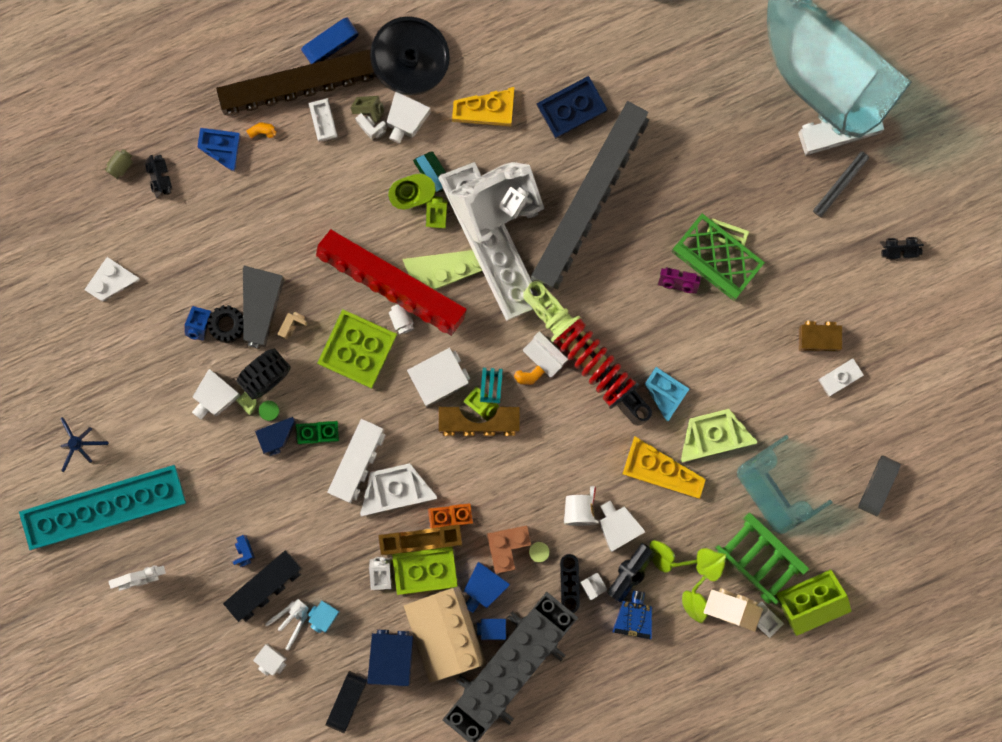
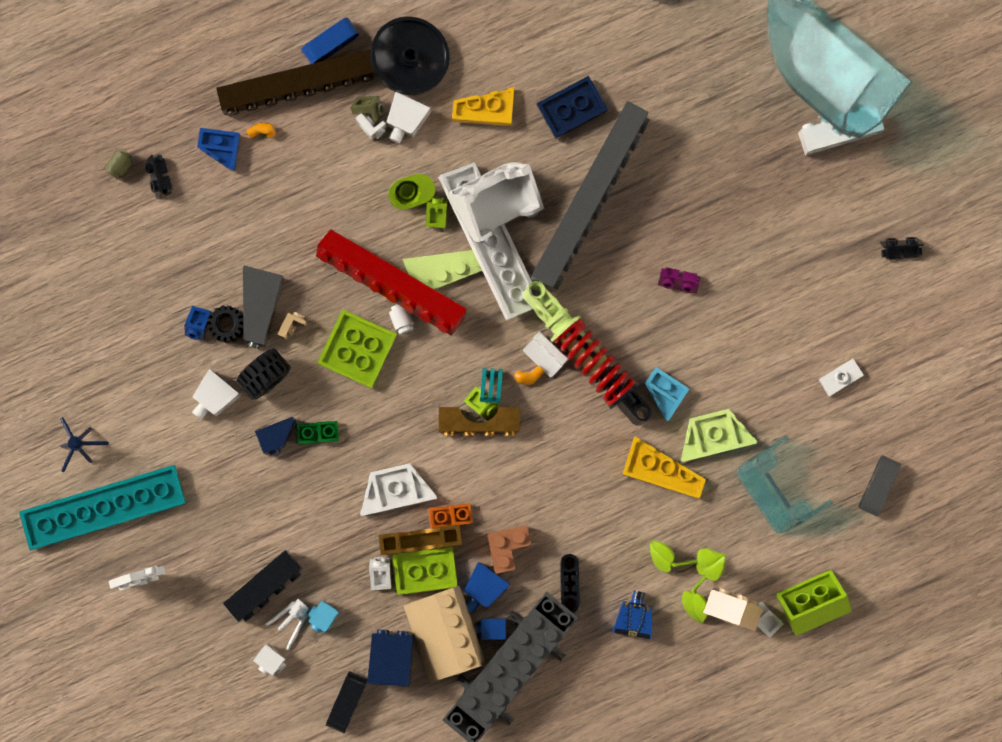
(110, 279): white wing -> none
(244, 548): blue bracket -> none
(247, 403): yellowish green tile -> none
(269, 410): bright green tile -> none
(323, 120): white plate -> none
(356, 460): white brick -> none
(430, 166): slope -> none
(439, 377): white brick -> none
(514, 201): white bracket -> none
(539, 552): yellowish green tile -> none
(580, 509): white hat -> none
(593, 586): white bracket -> none
(618, 526): white torso -> none
(631, 572): black piece -> none
(705, 269): bright green fence -> none
(729, 227): yellowish green tile -> none
(781, 552): bright green fence -> none
(820, 337): pearl gold brick -> none
(840, 184): dark grey axle -> none

